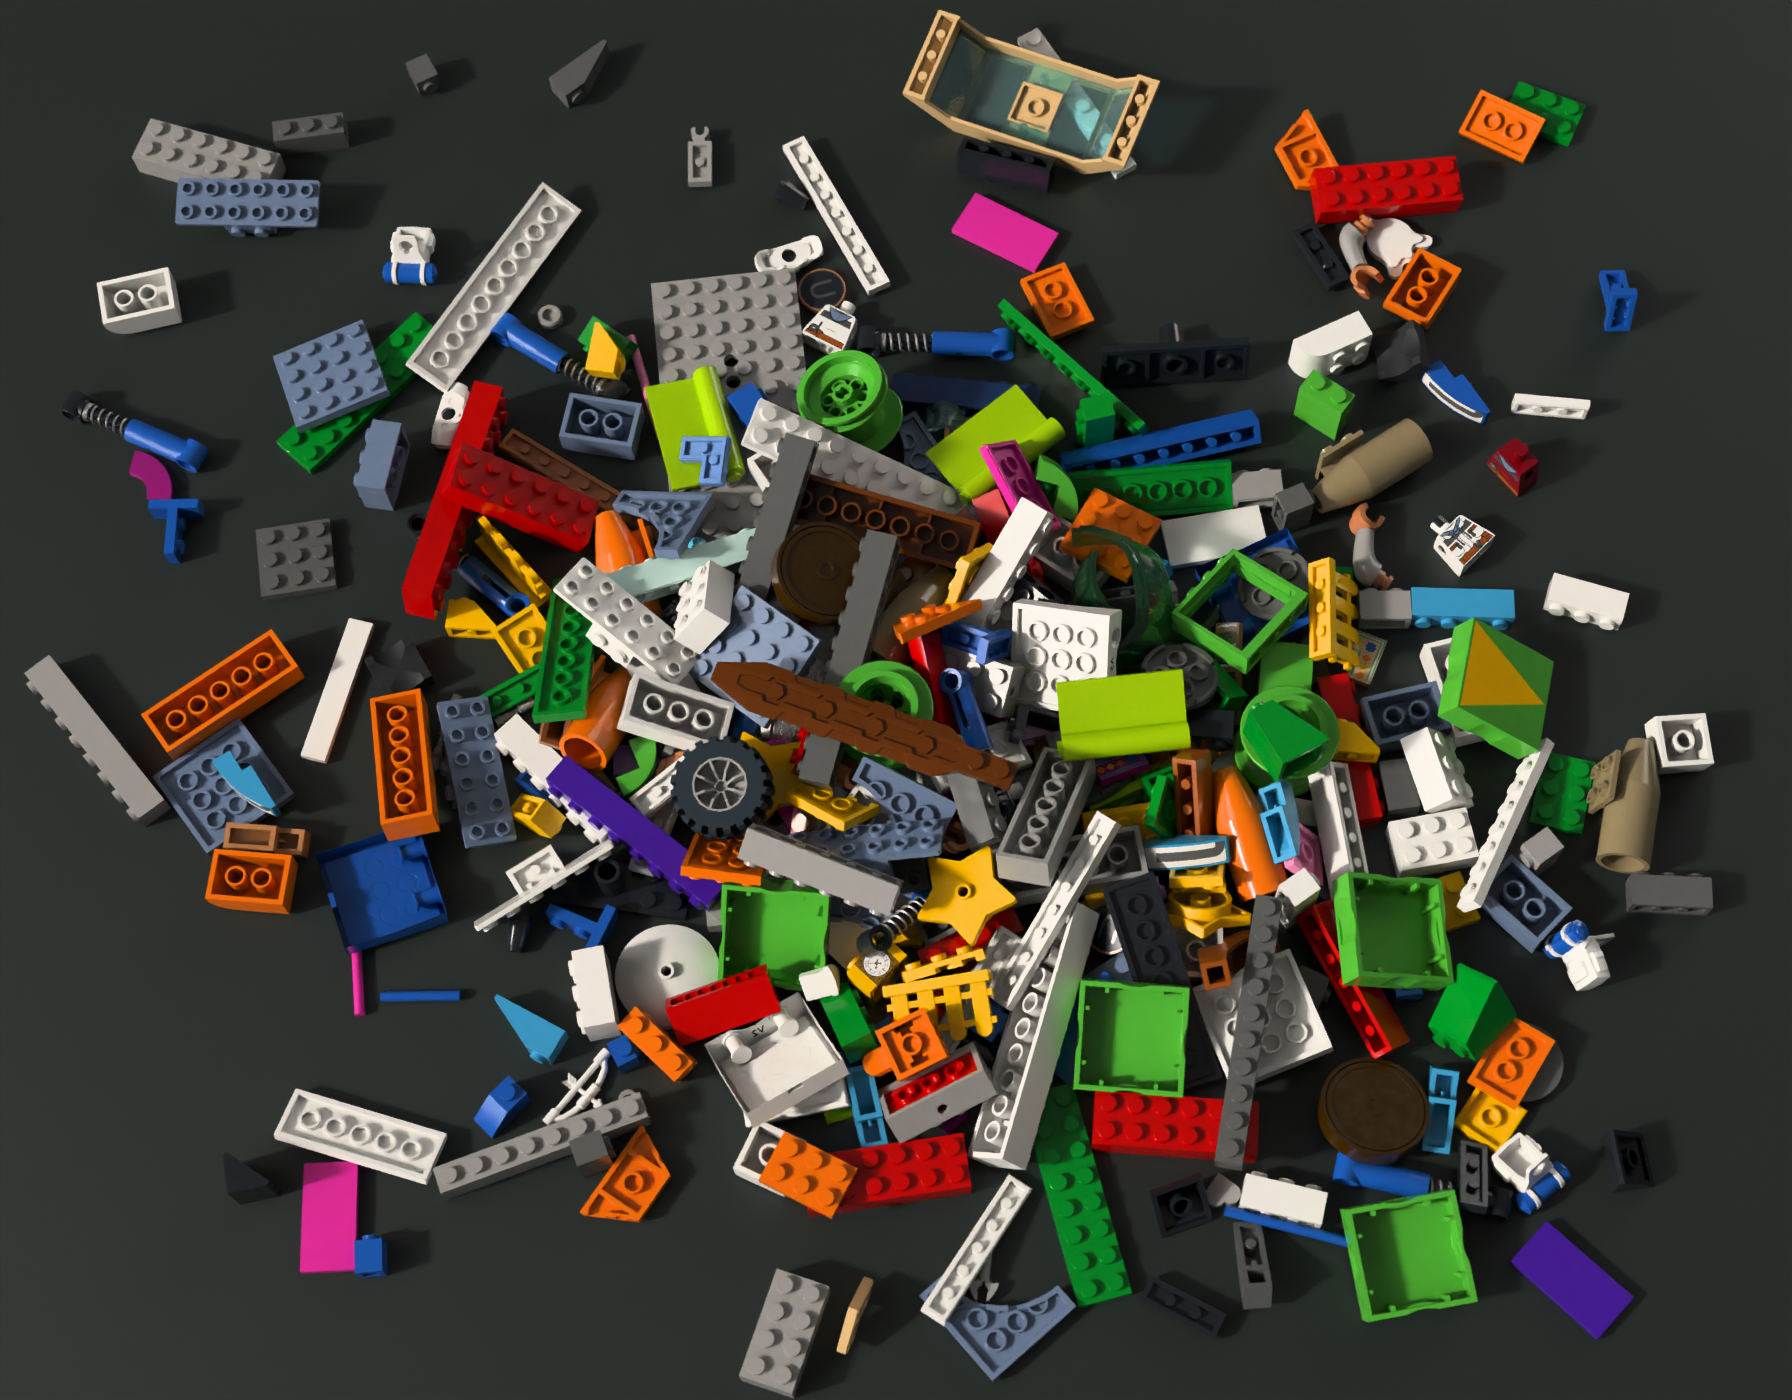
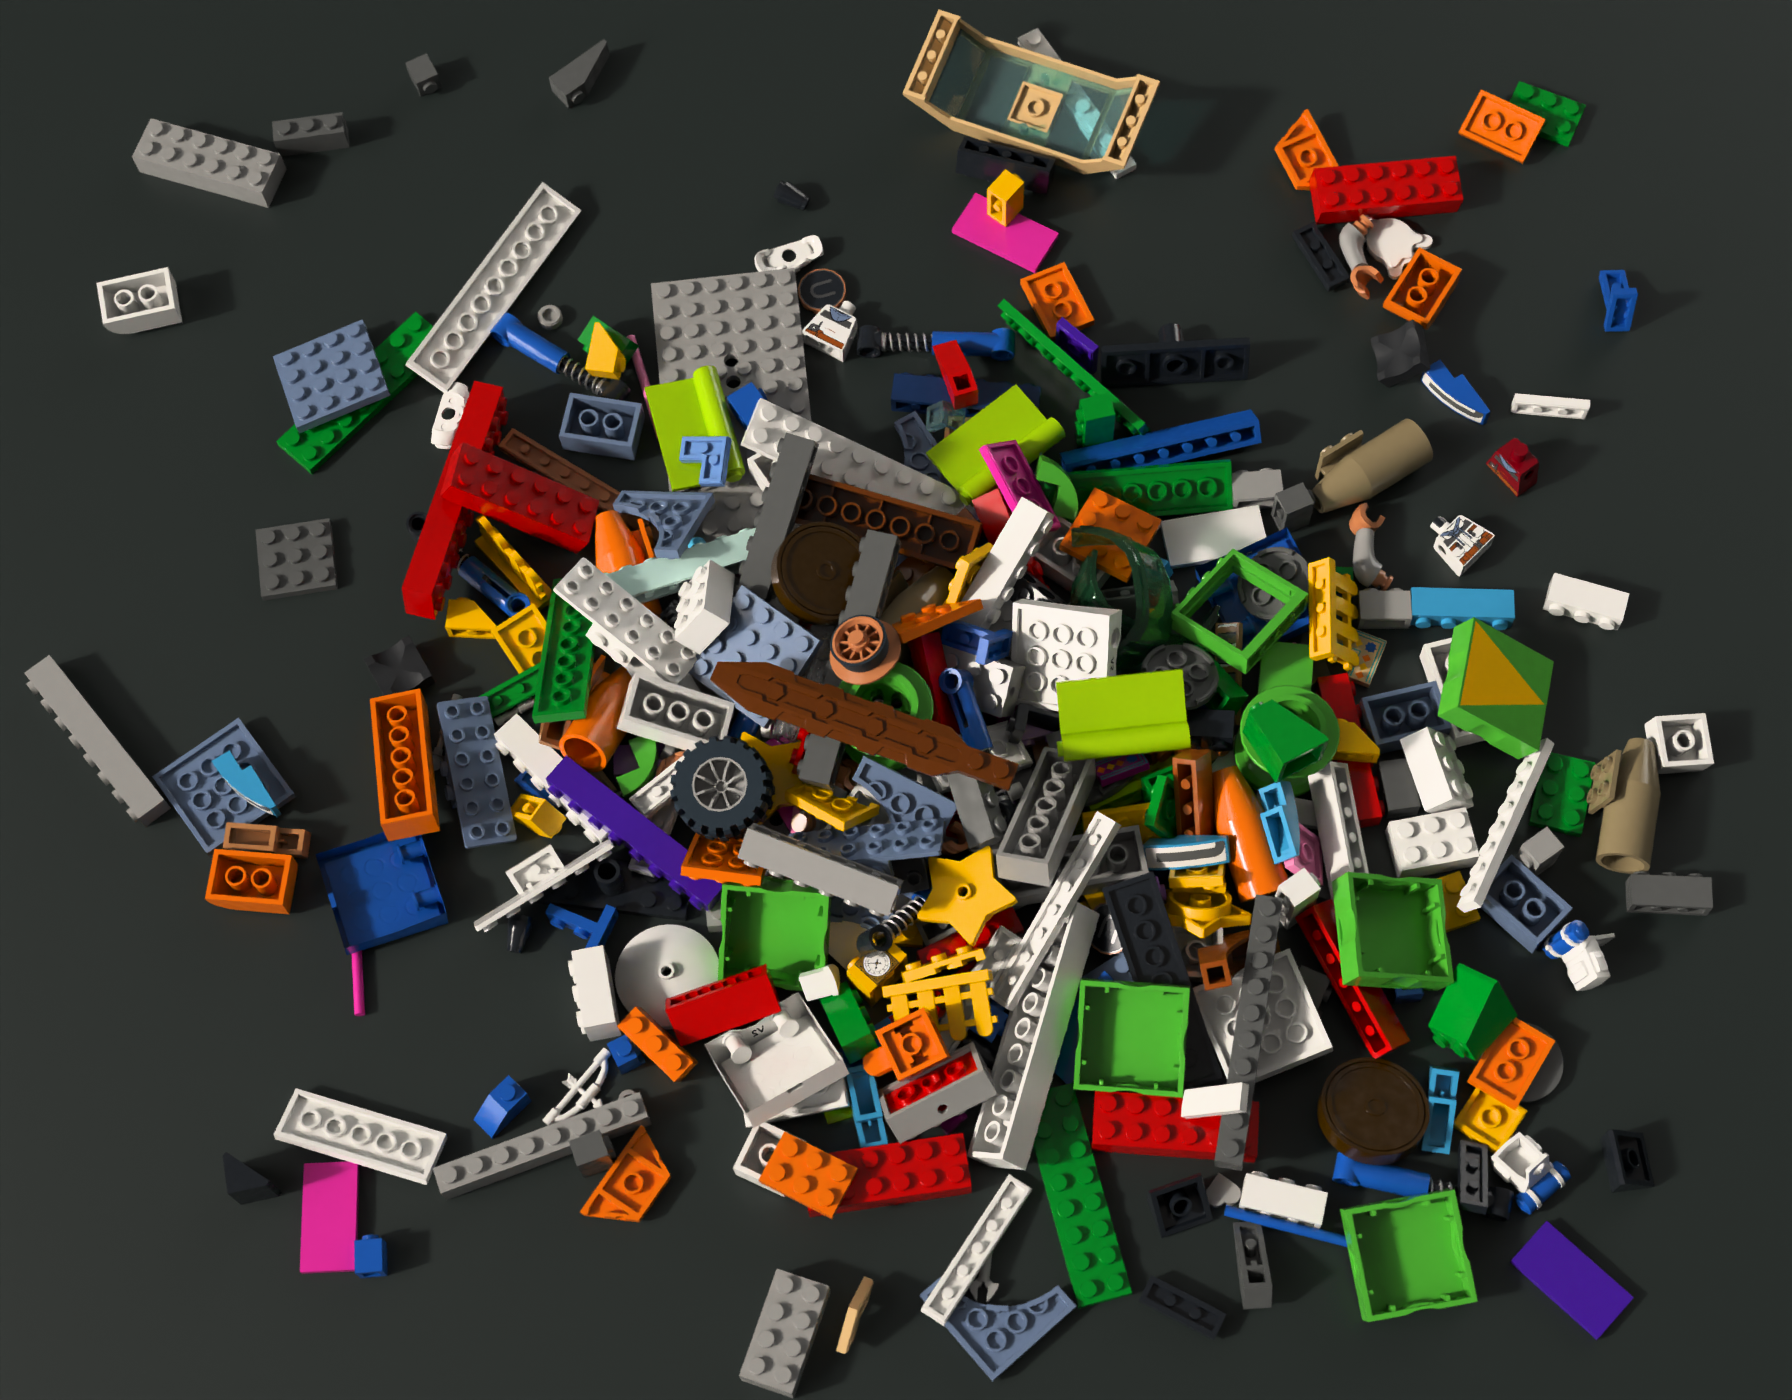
(153, 475): magenta tile -> none
(176, 513): blue bracket -> none
(186, 453): piece -> none
(223, 694): orange brick -> none
(248, 204): sand blue bracket -> none
(337, 691): white tile -> none
(382, 464): sand blue brick -> none
(411, 257): white piece -> none
(427, 995): blue bar -> none
(538, 1035): dark azure slope -> none
(700, 159): light grey plate -> none
(836, 216): white plate -> none
(851, 398): bright green wheel -> none
(864, 649): none -> nougat piece
(956, 374): none -> red slope
(1005, 197): none -> yellow brick
(1077, 345): none -> dark purple tile
(1215, 1100): none -> white tile
(1324, 404): bright green brick -> none
(1331, 347): white brick -> none

